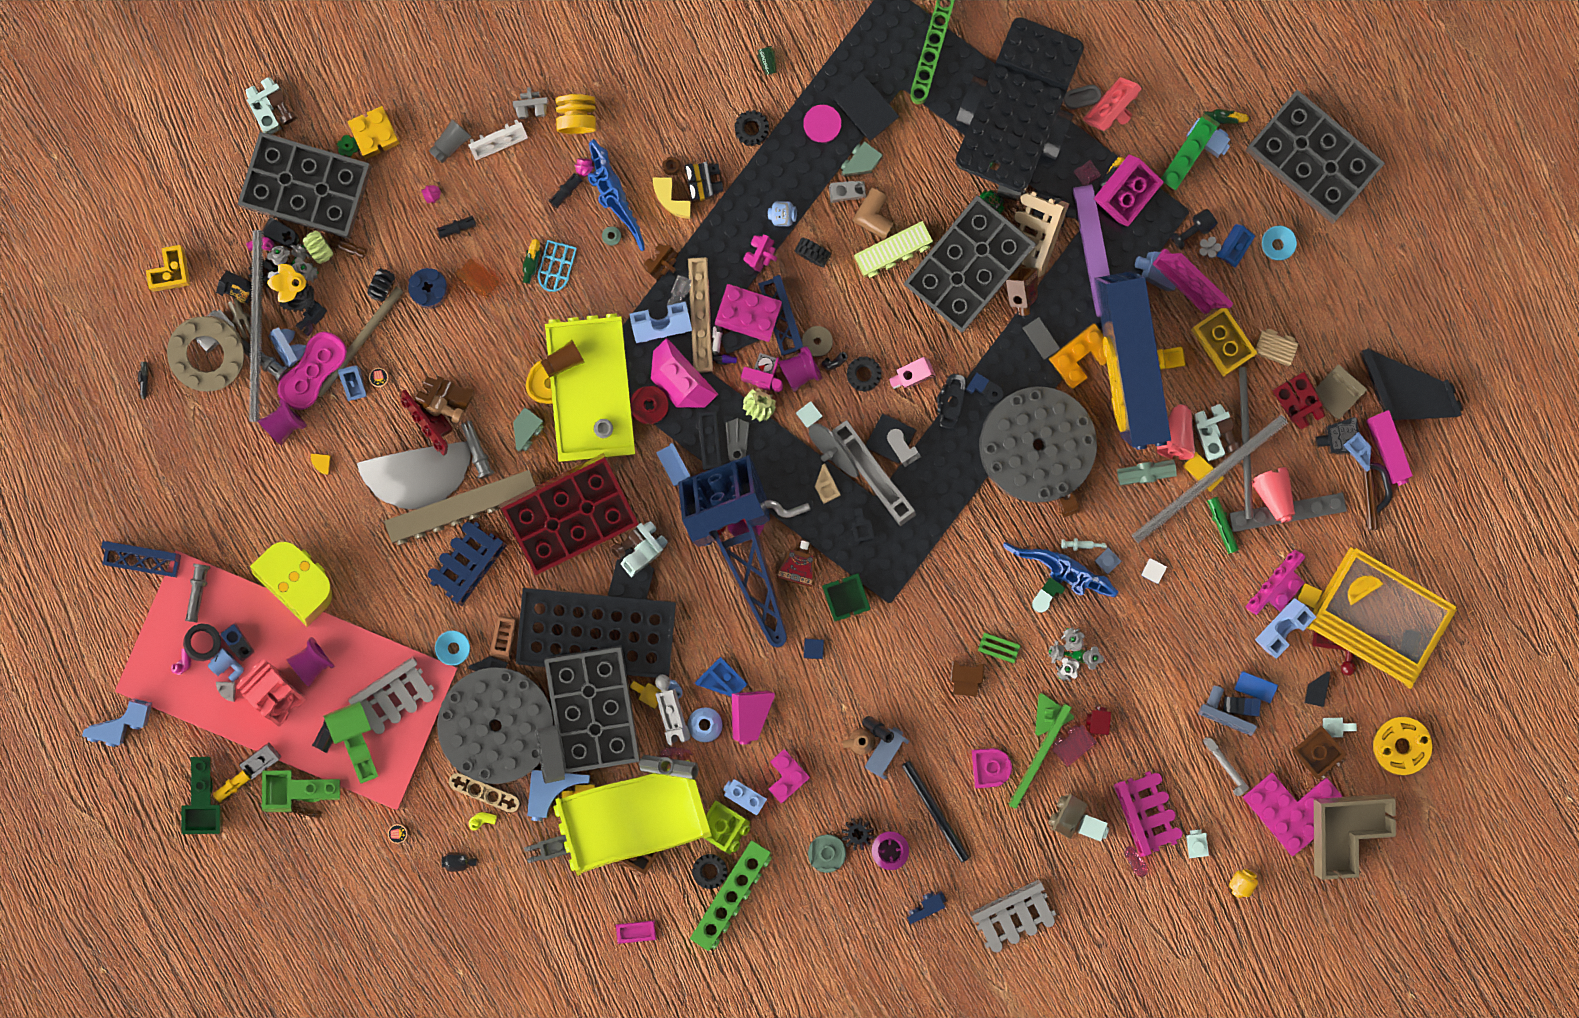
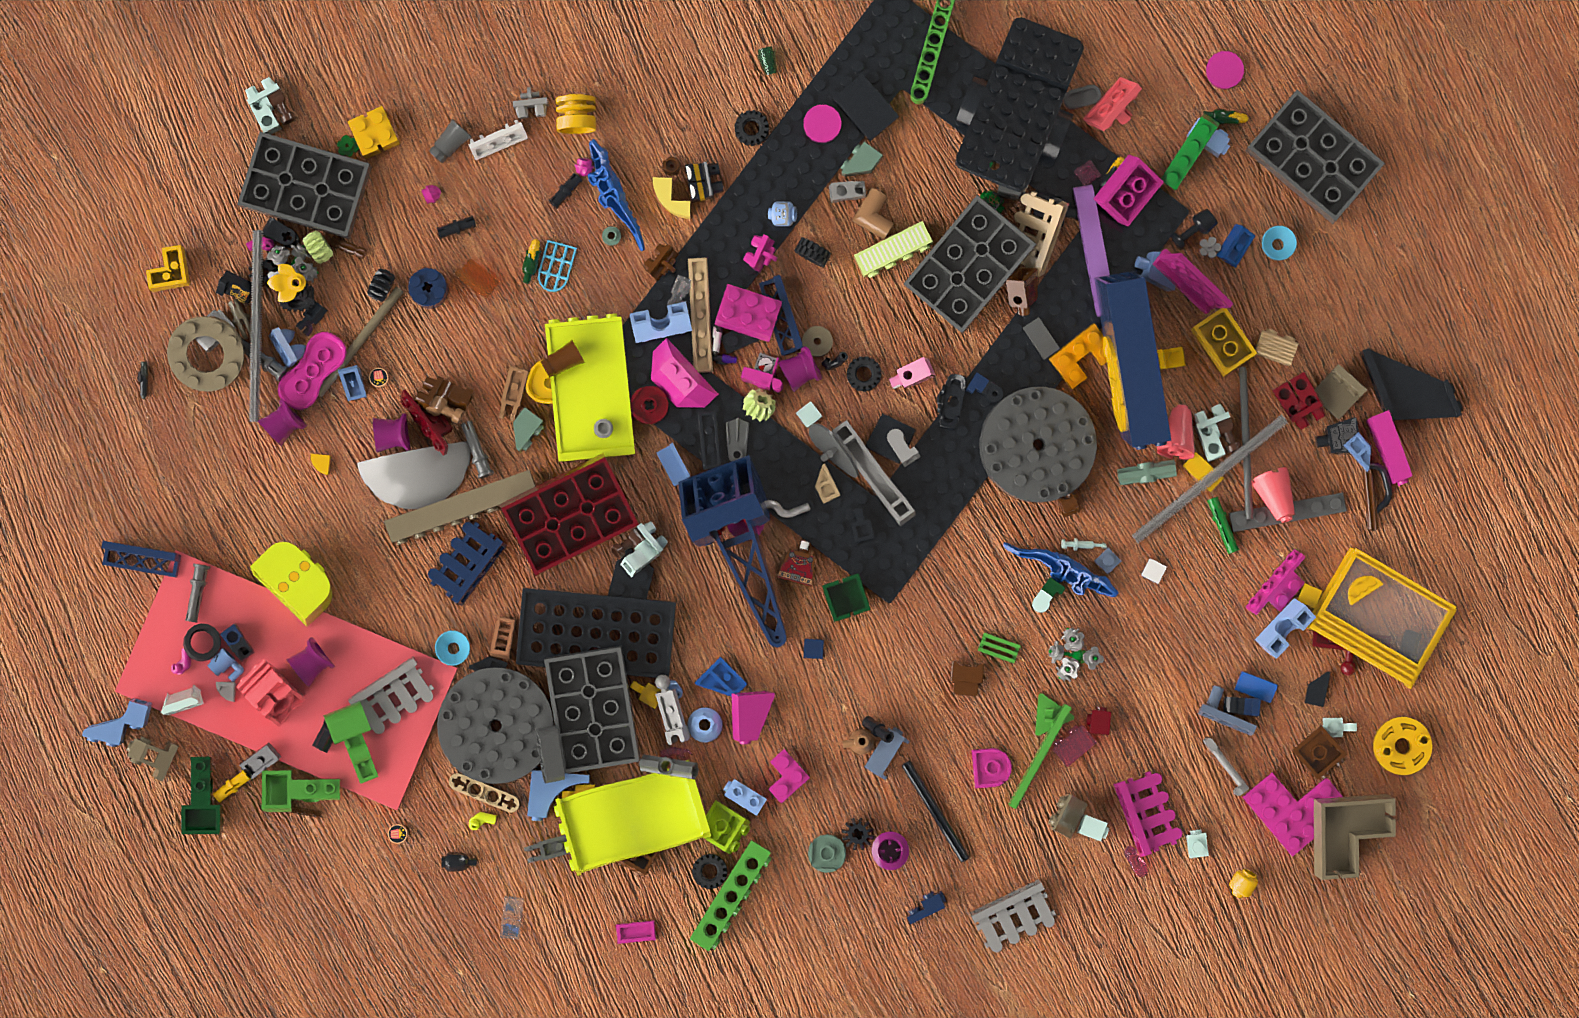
(138, 749): none -> dark tan tile
(182, 701): none -> slope
(391, 433): none -> magenta hat
(512, 917): none -> clear slope
(513, 391): none -> medium nougat hinge
(1224, 70): none -> dark pink tile

